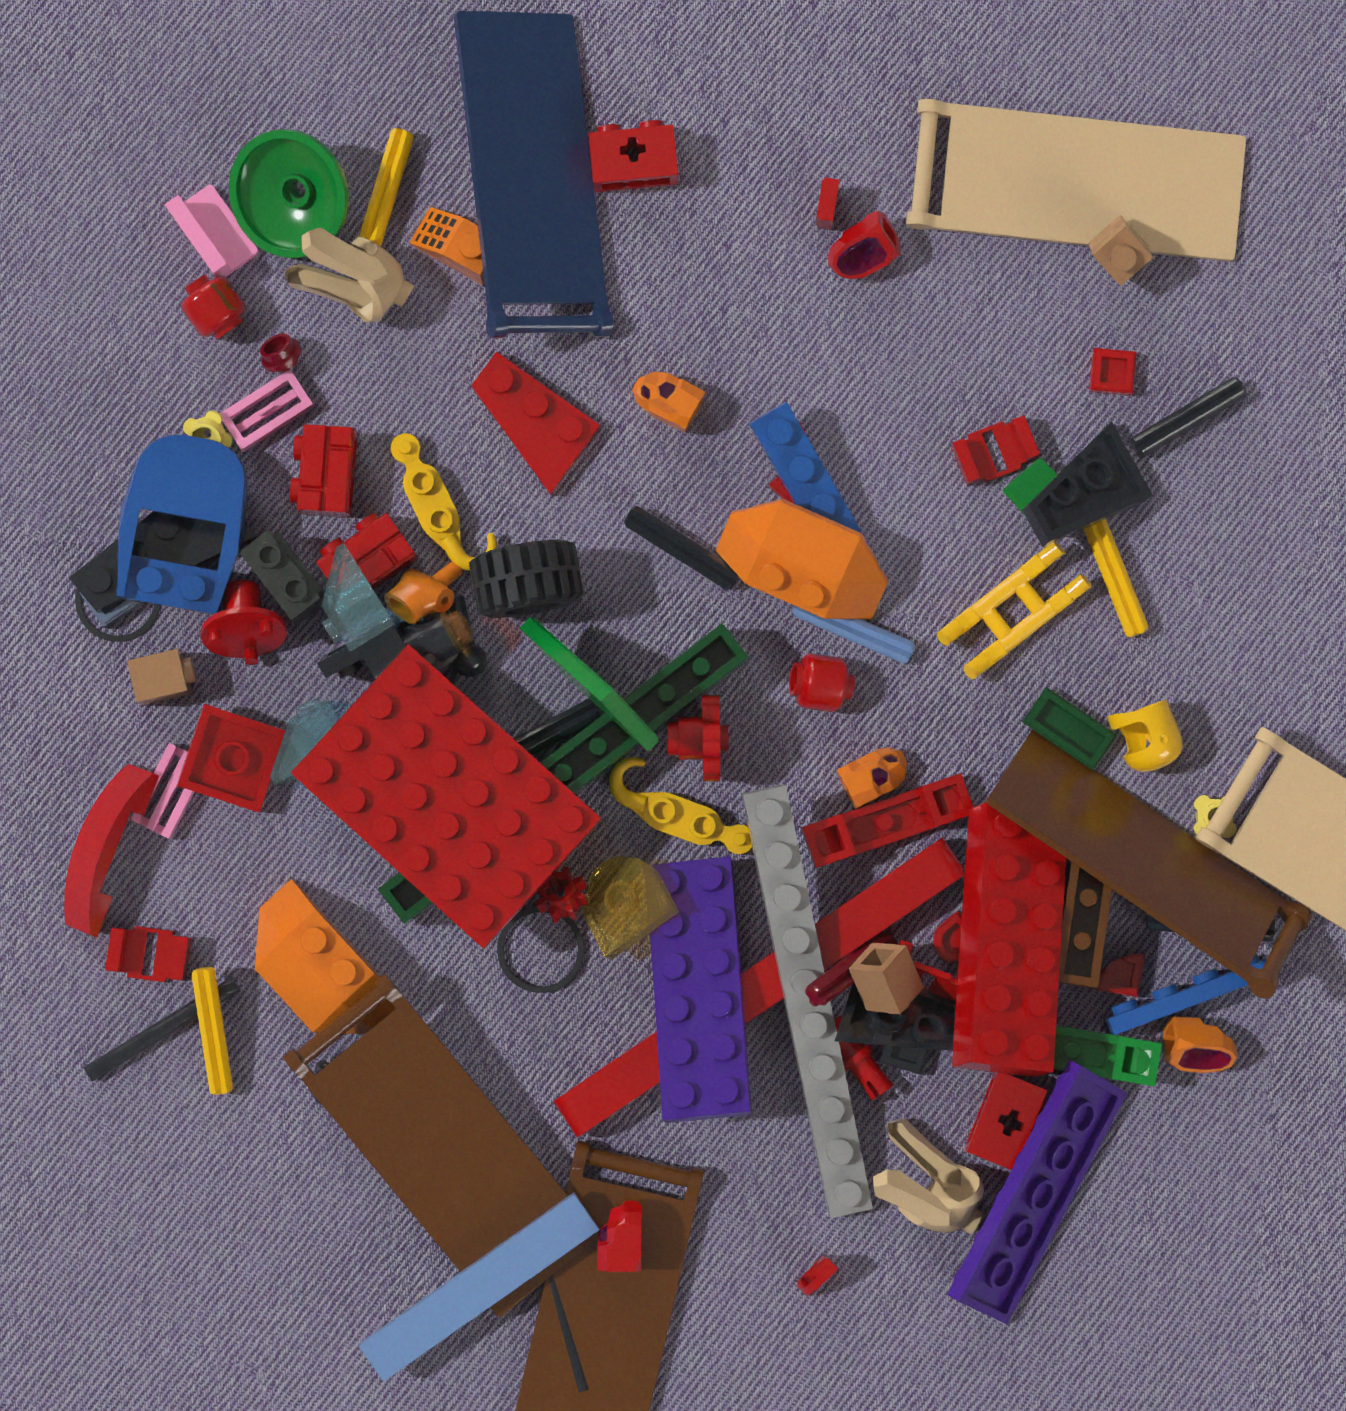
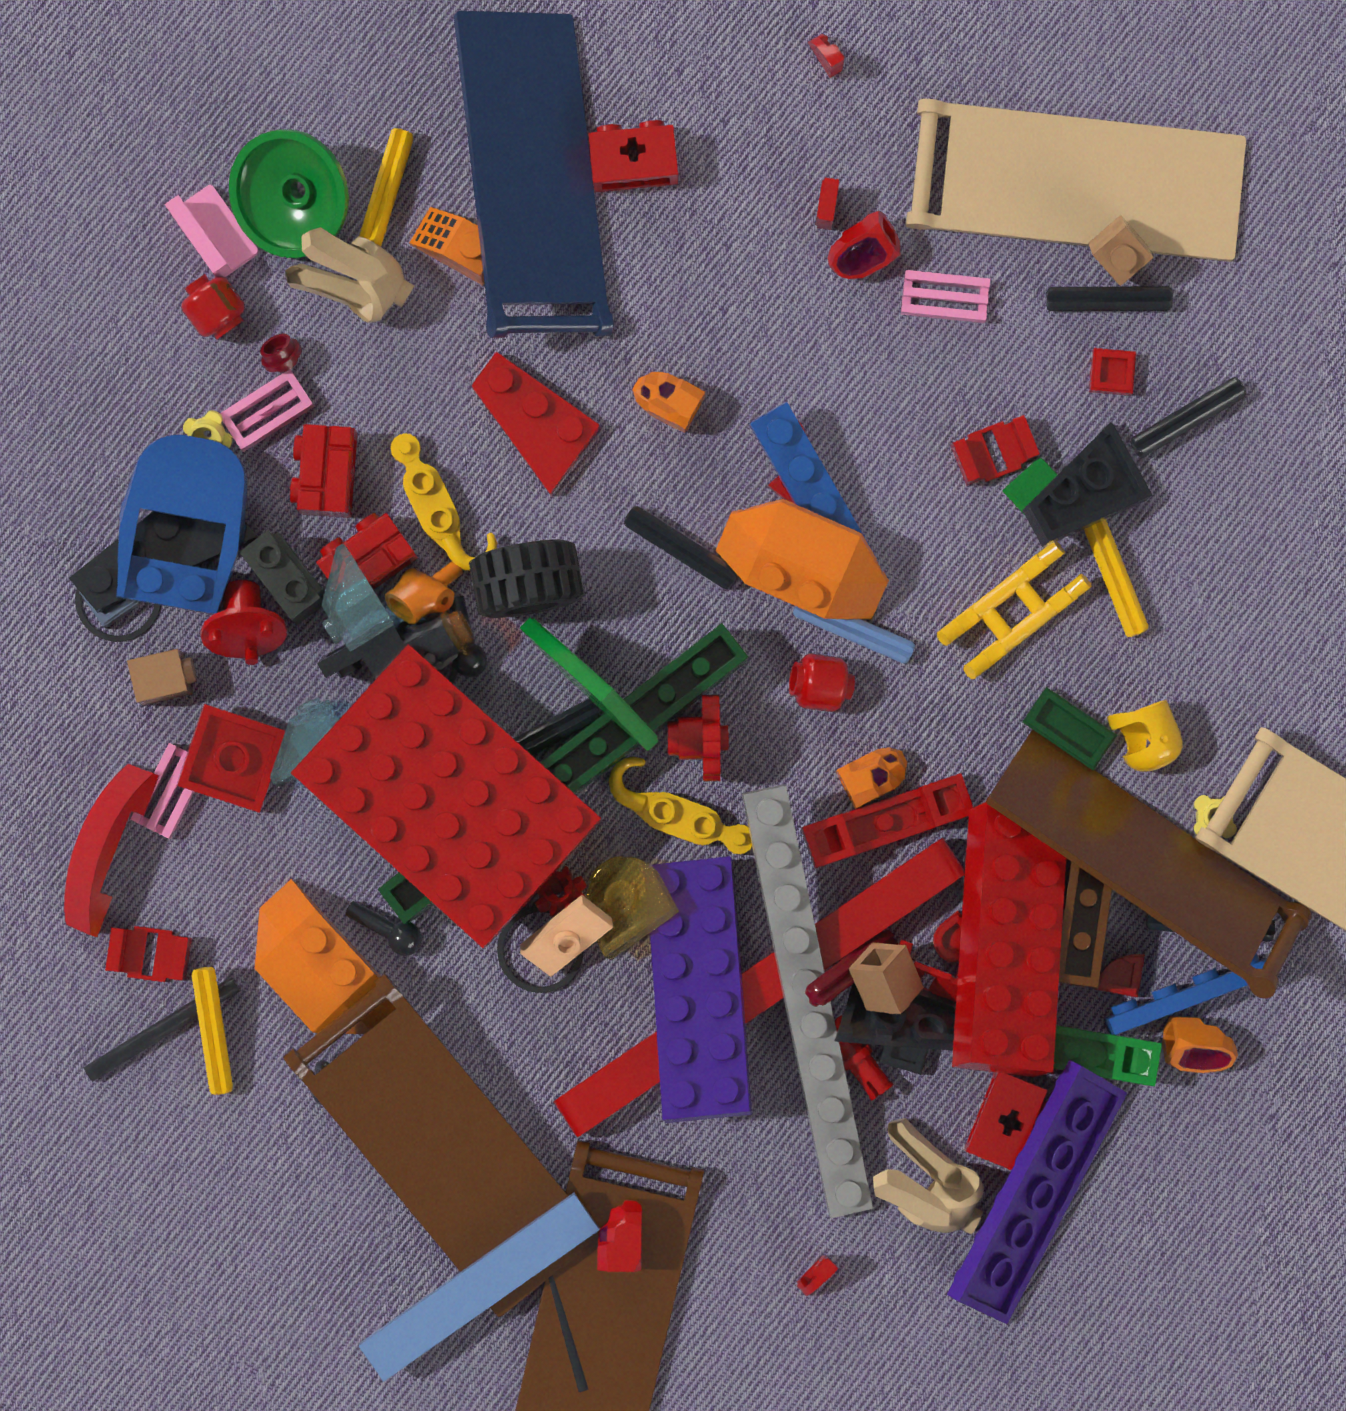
(402, 938): none -> black bar
(566, 935): none -> light nougat plate
(828, 55): none -> red tile
(945, 280): none -> bright pink tile
(1109, 298): none -> black axle

